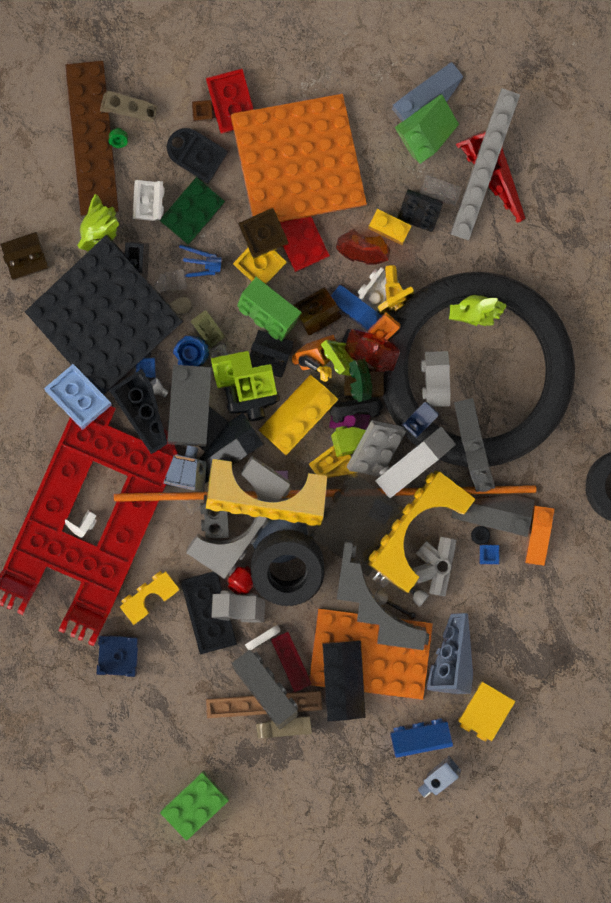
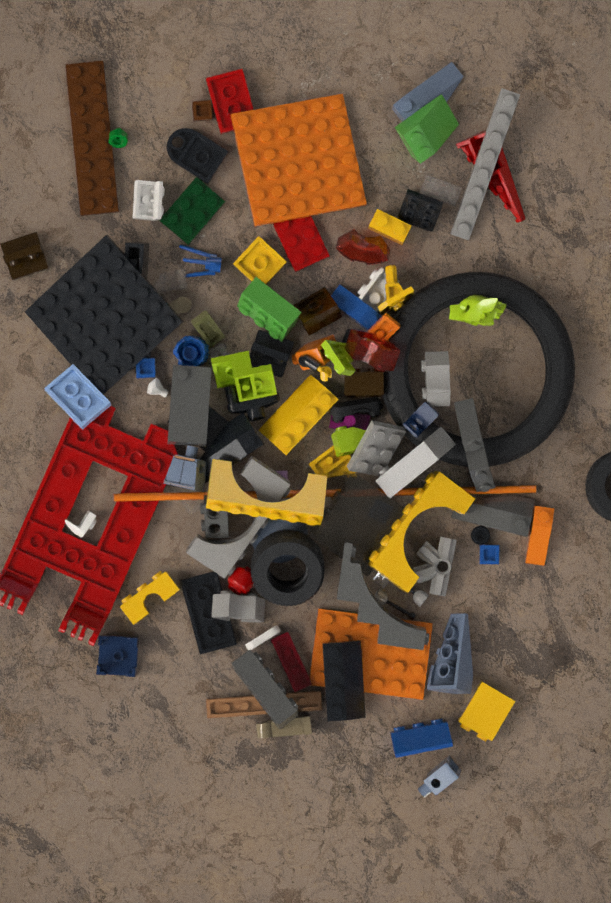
(97, 224): lime piece -> none
(128, 106): dark tan leg -> none
(140, 407): black wedge -> none
(194, 805): bright green brick -> none
(263, 233): dark brown bracket -> none
(362, 387): dark green slope -> none

